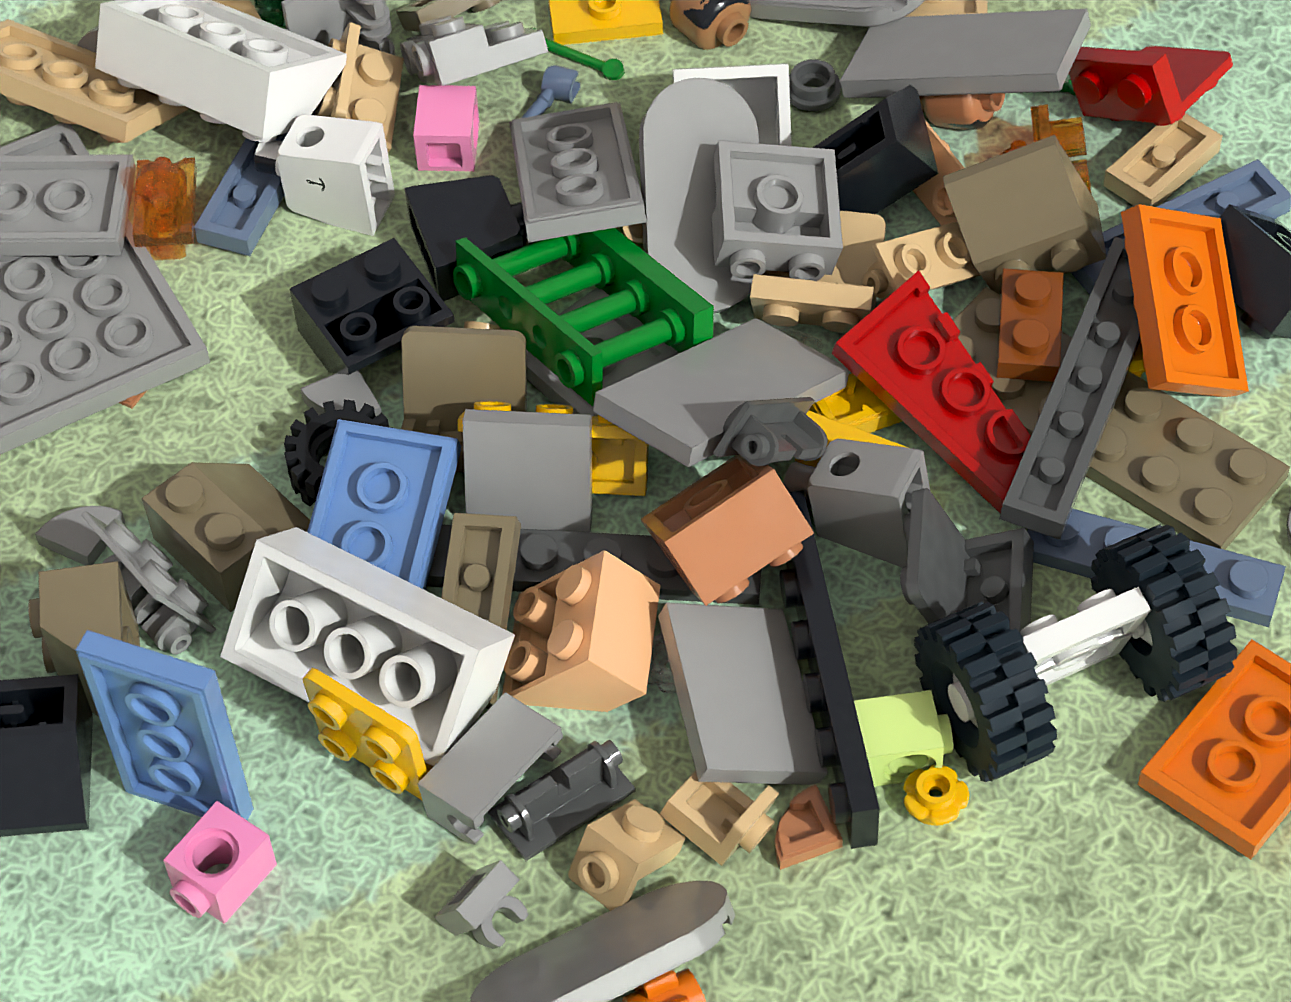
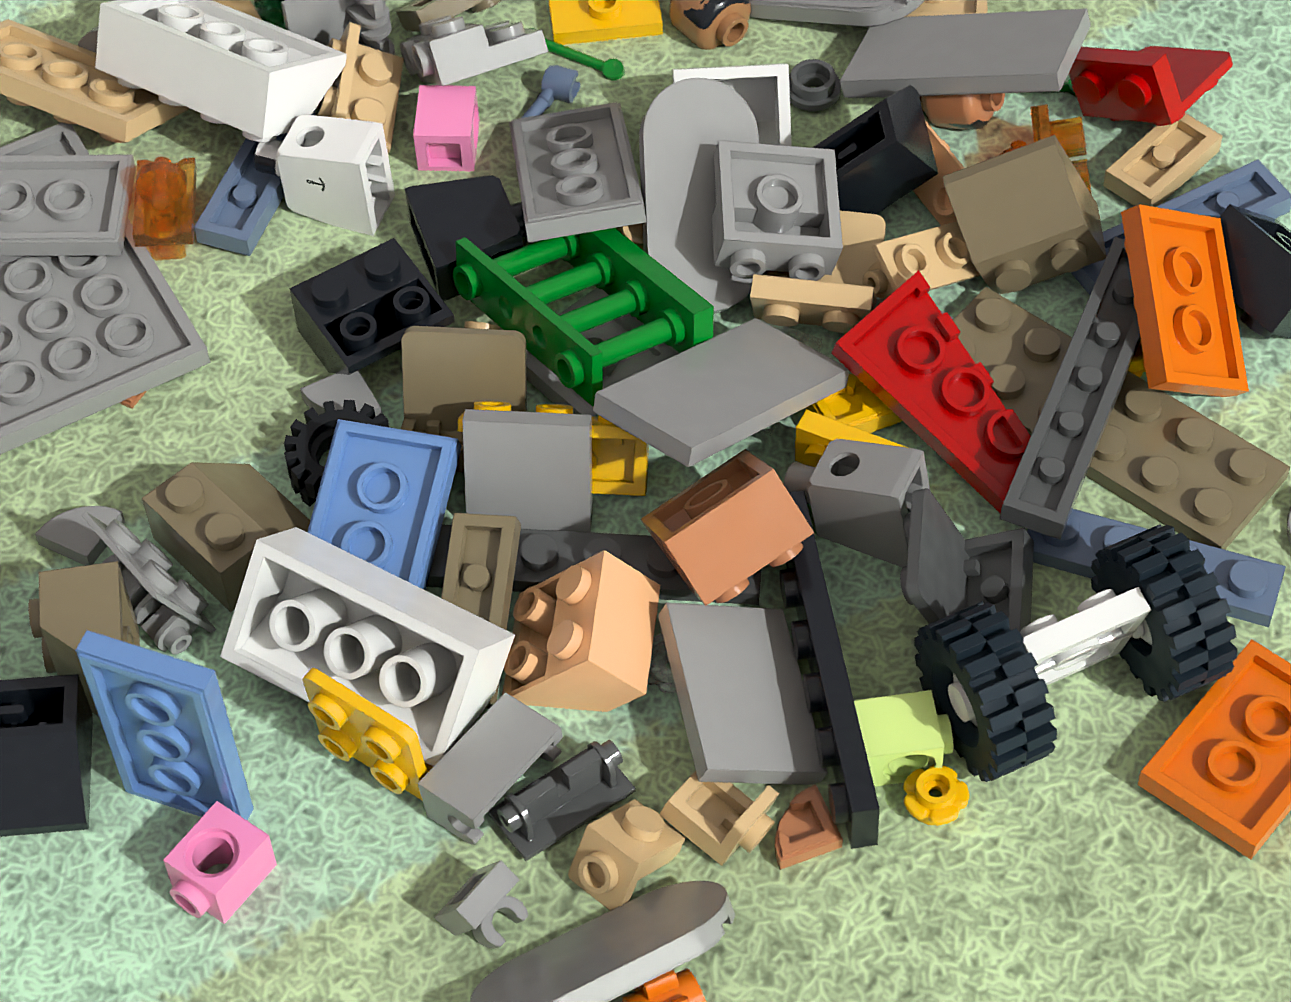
(772, 432): dark grey hinge -> none
(1030, 325): dark orange plate -> none

